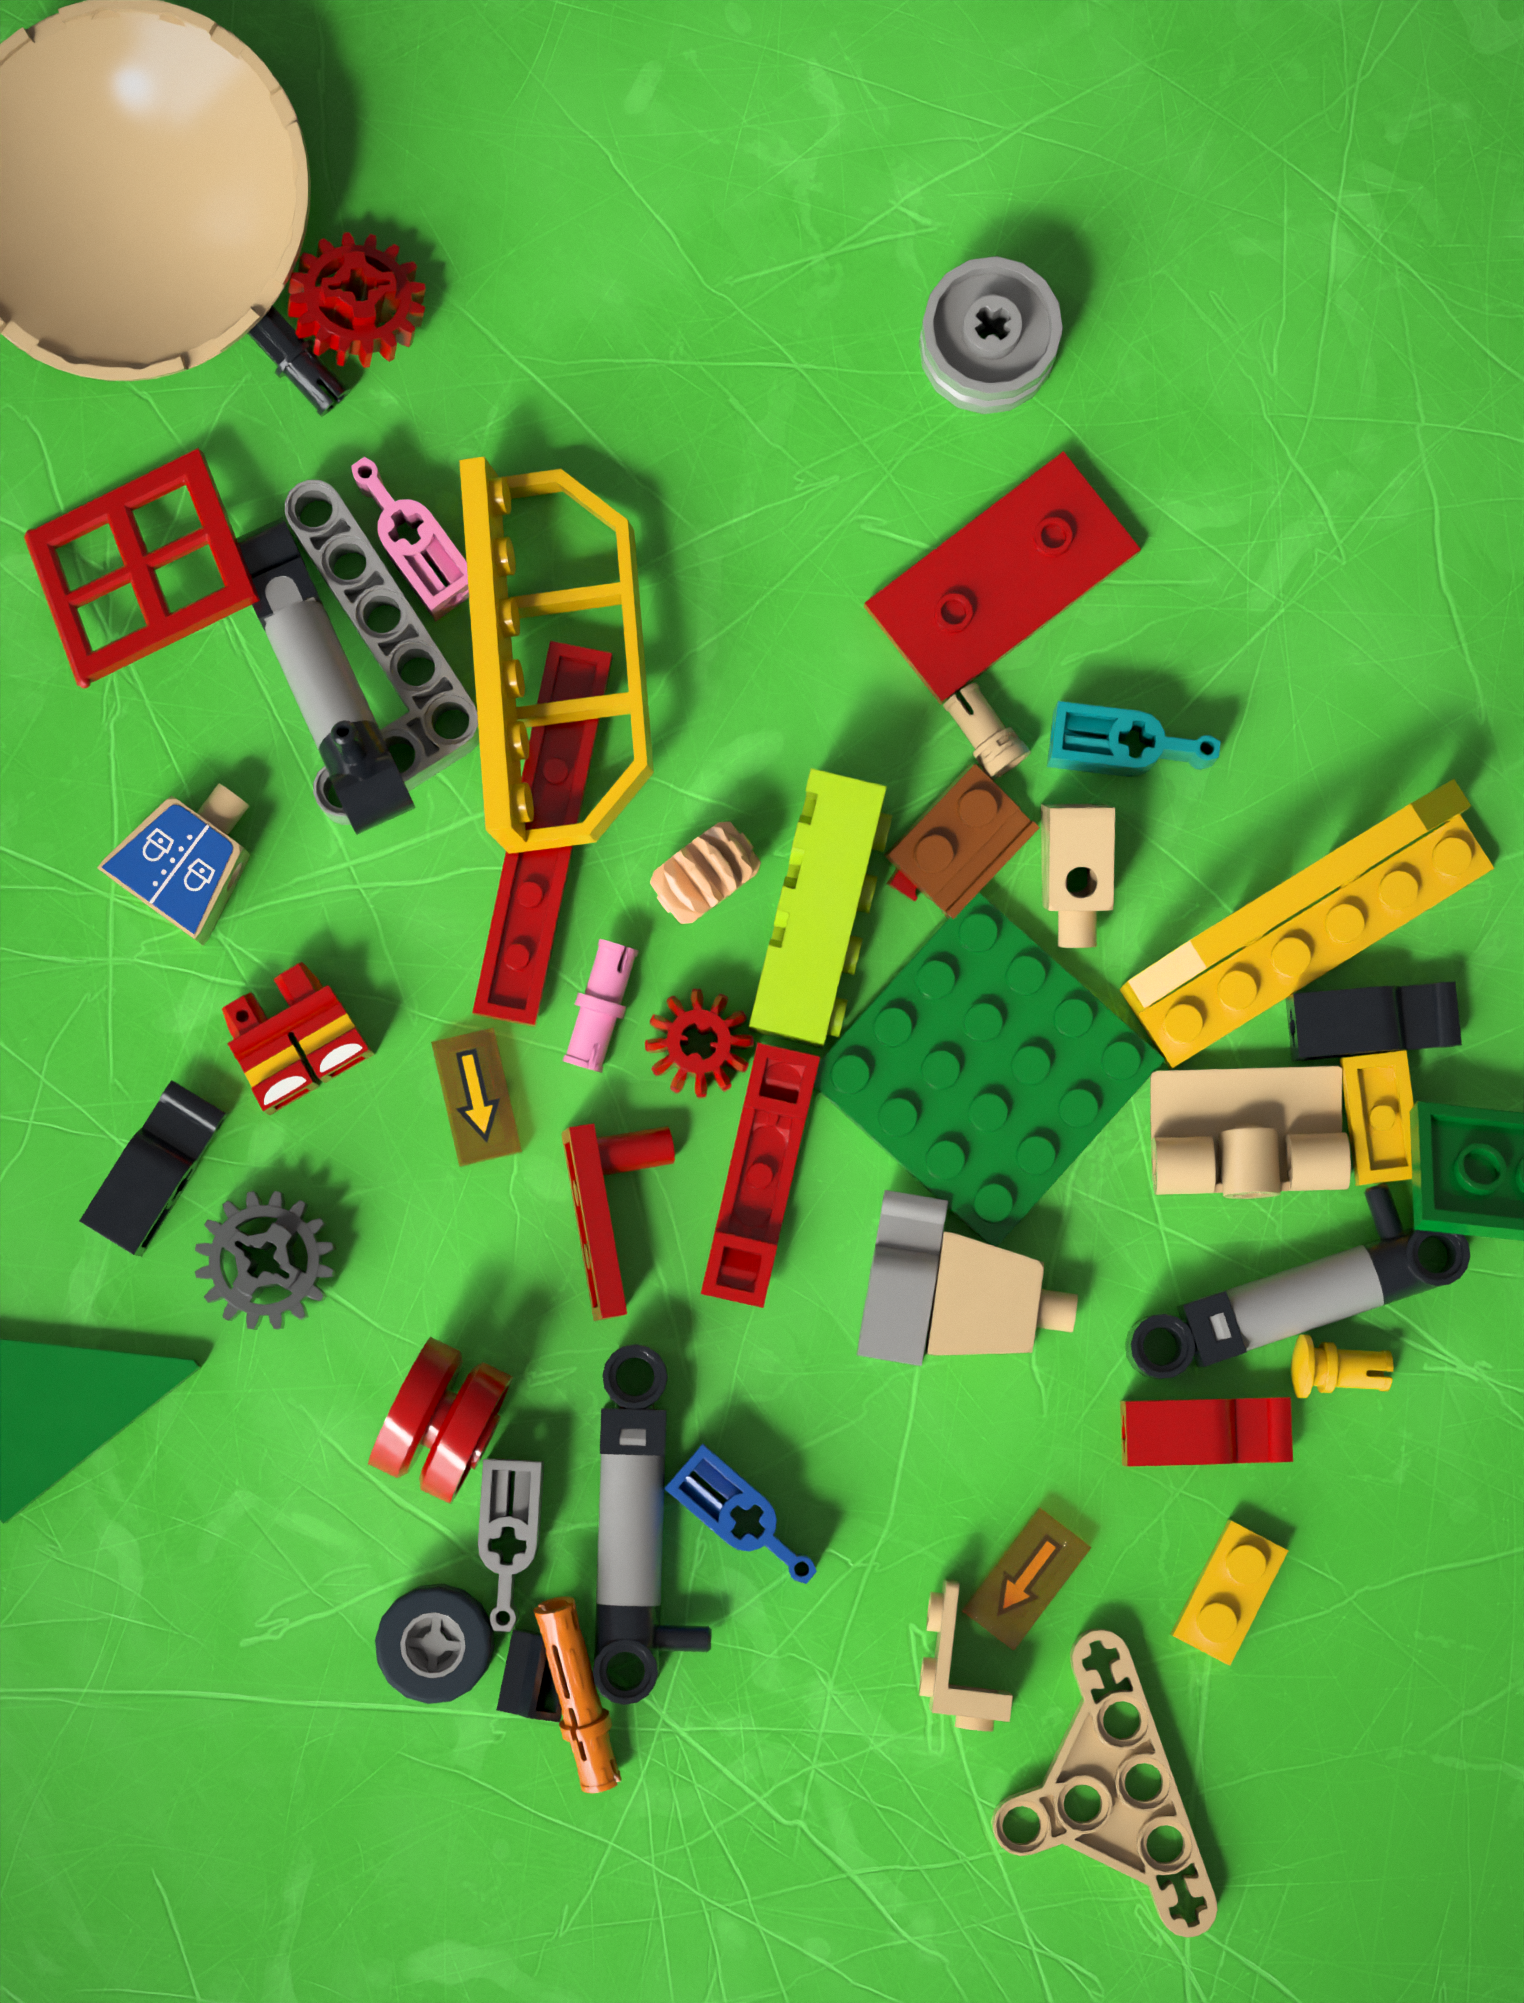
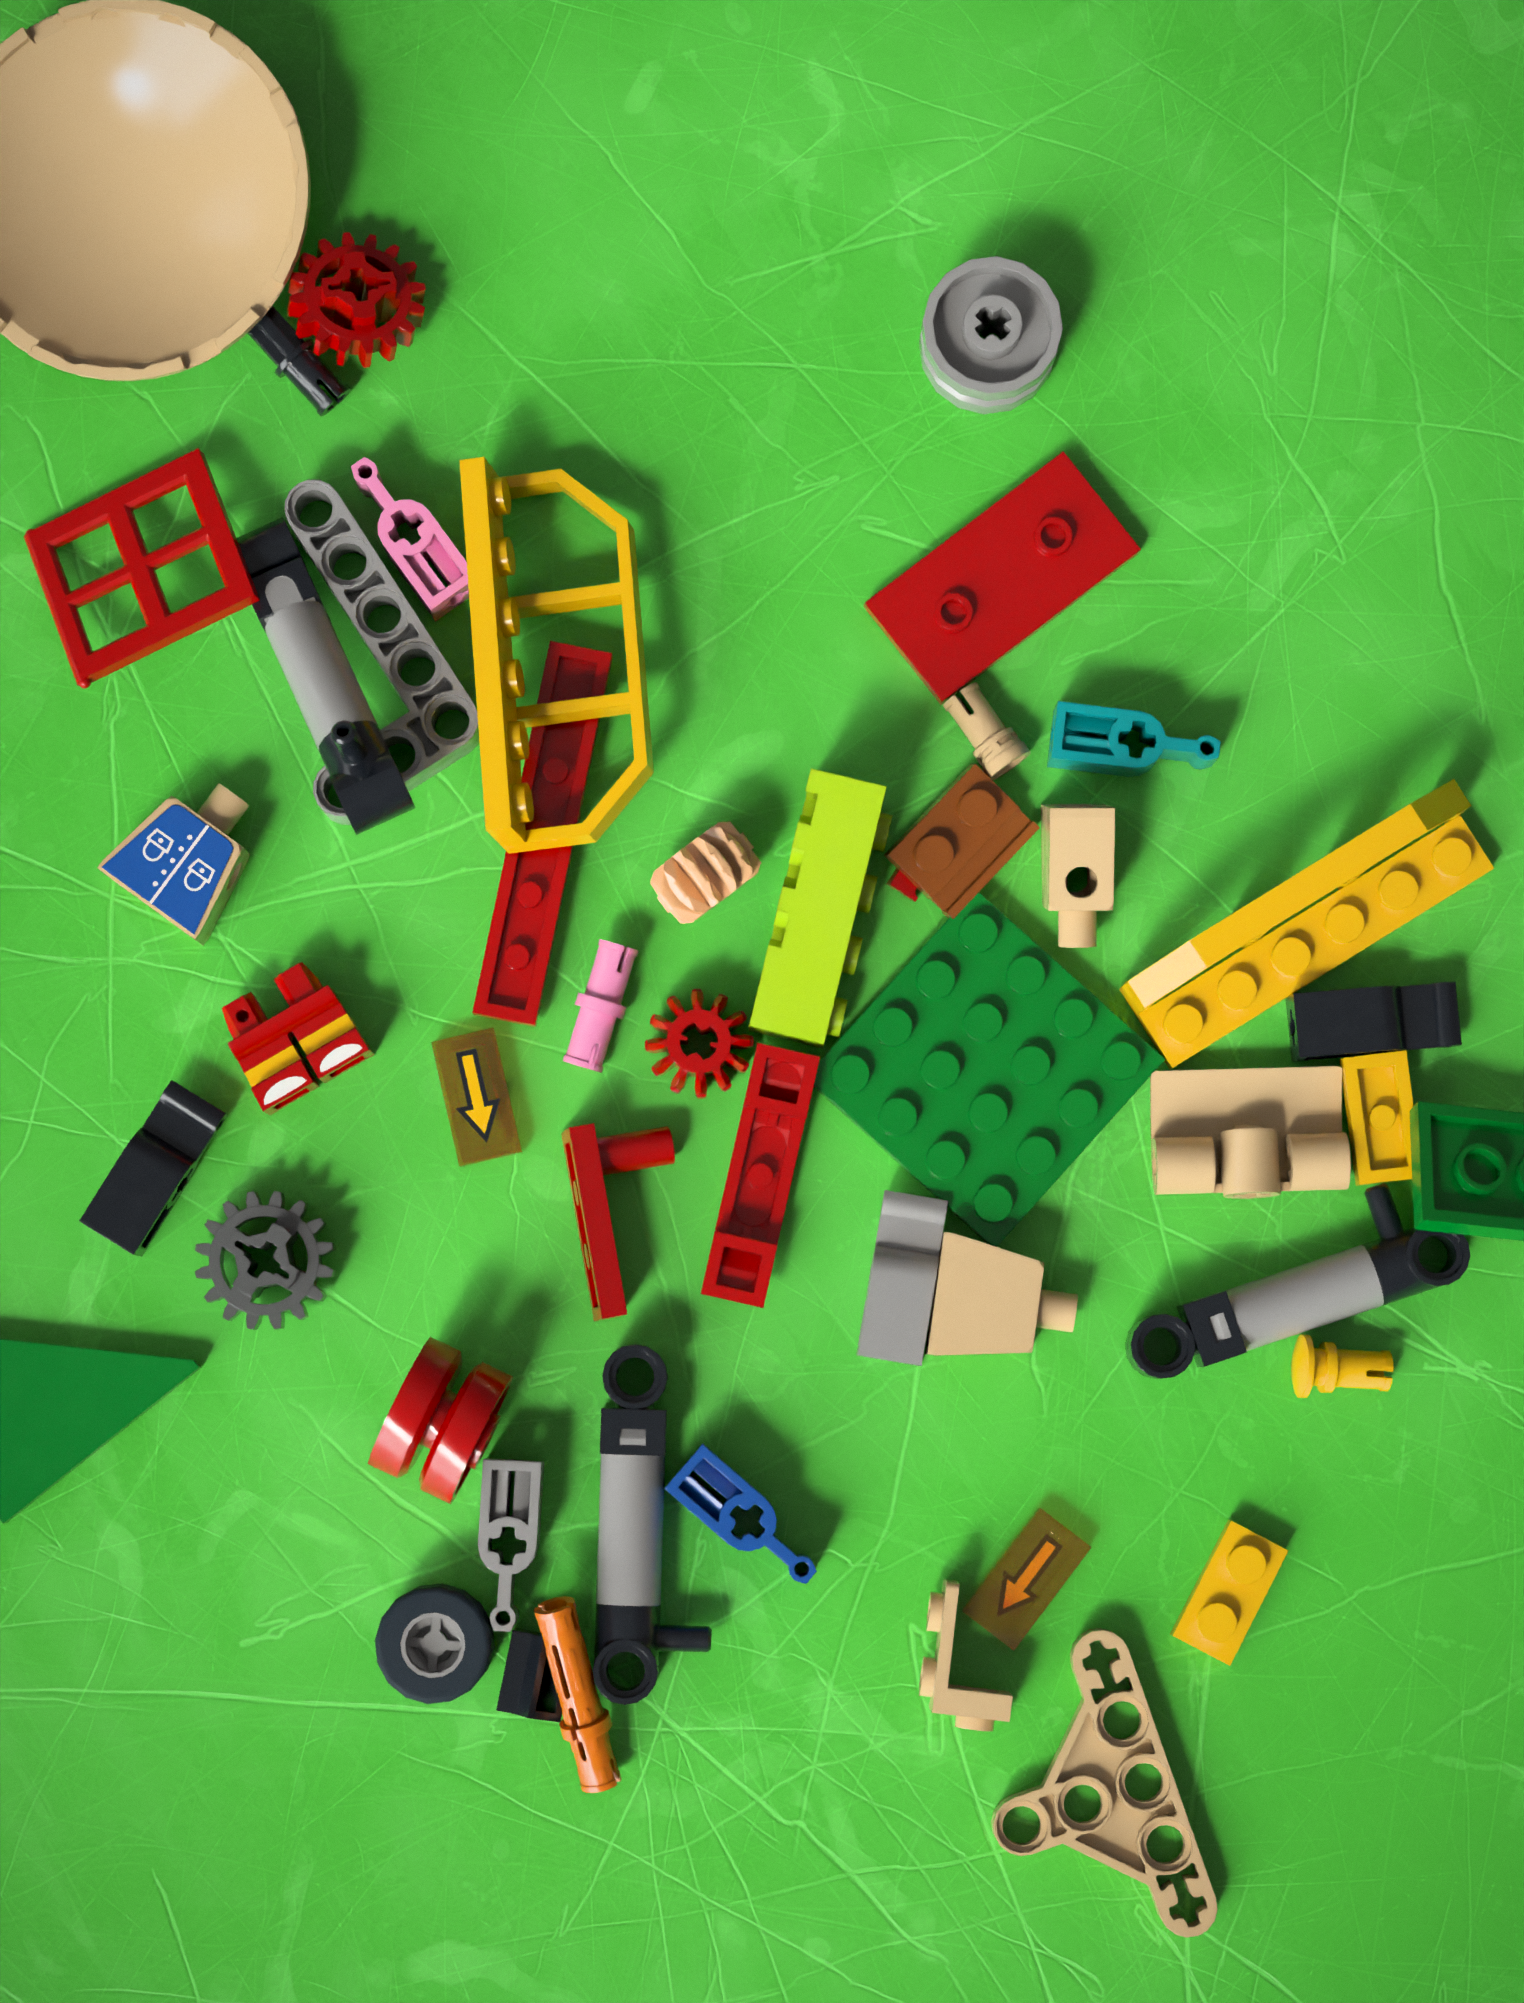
(1206, 1431): red piece -> none

